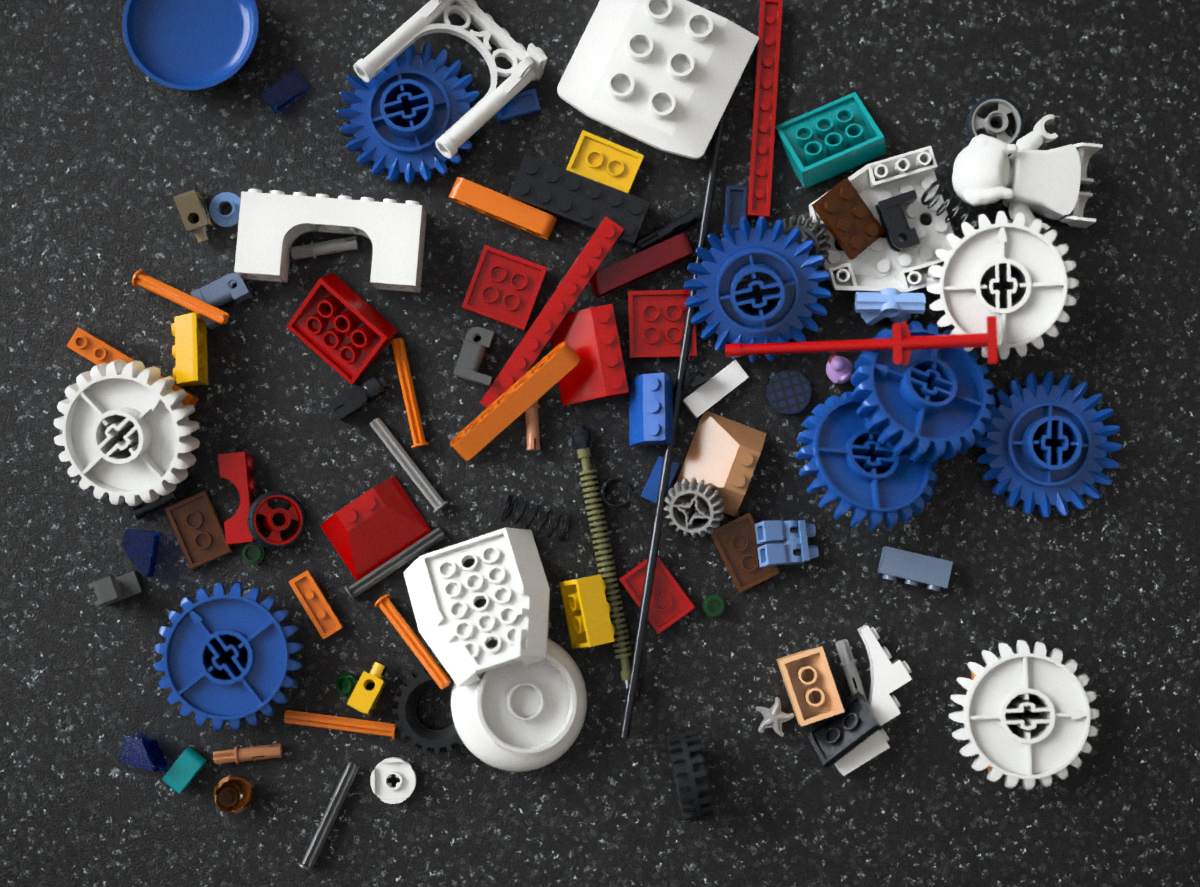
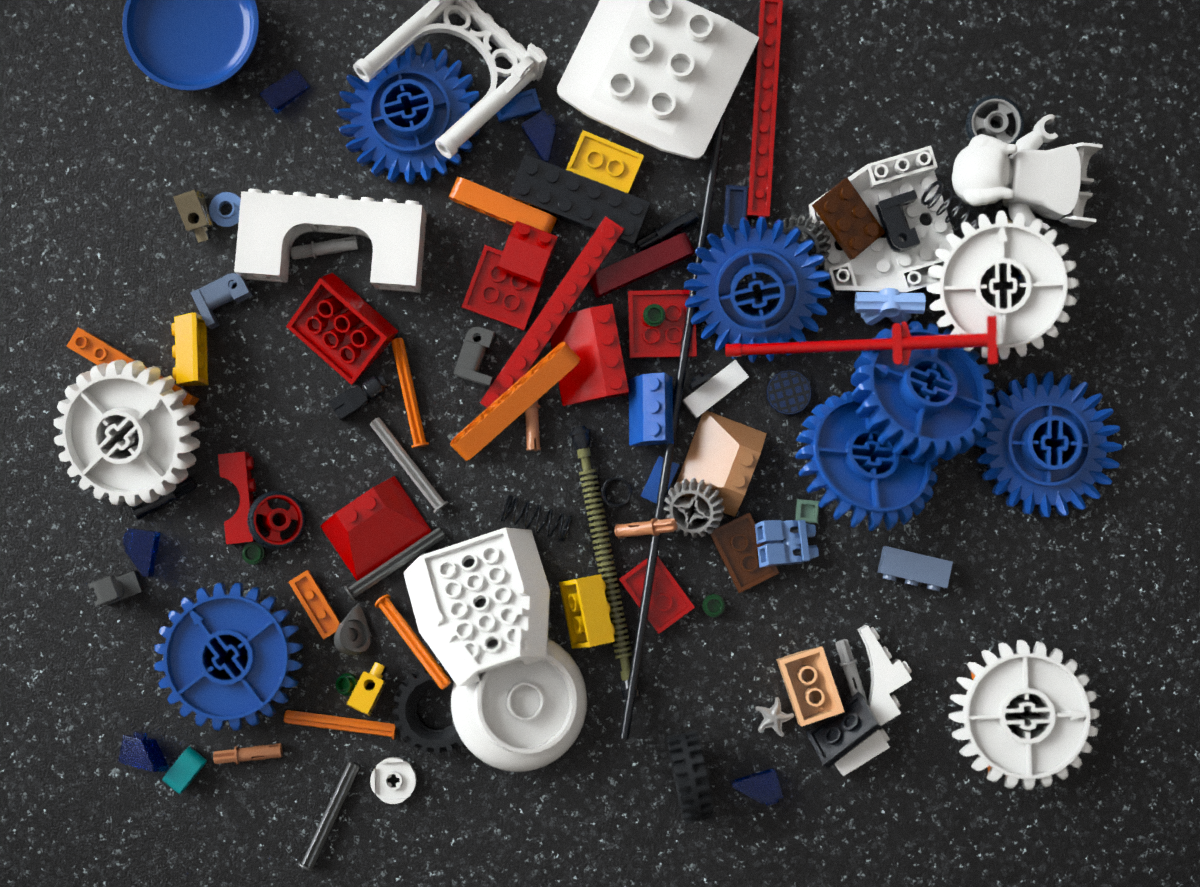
(179, 297): orange axle -> none
(198, 530): reddish brown tile -> none
(233, 794): reddish brown hair -> none
(353, 633): none -> dark grey piece
(527, 252): none -> red slope
(541, 134): none -> clear blue slope
(651, 527): none -> nougat axle
(654, 315): none -> dark green plate
(760, 786): none -> clear blue slope
(807, 510): none -> sand green tile
(831, 140): teal slope -> none
(839, 369): lavender animal -> none

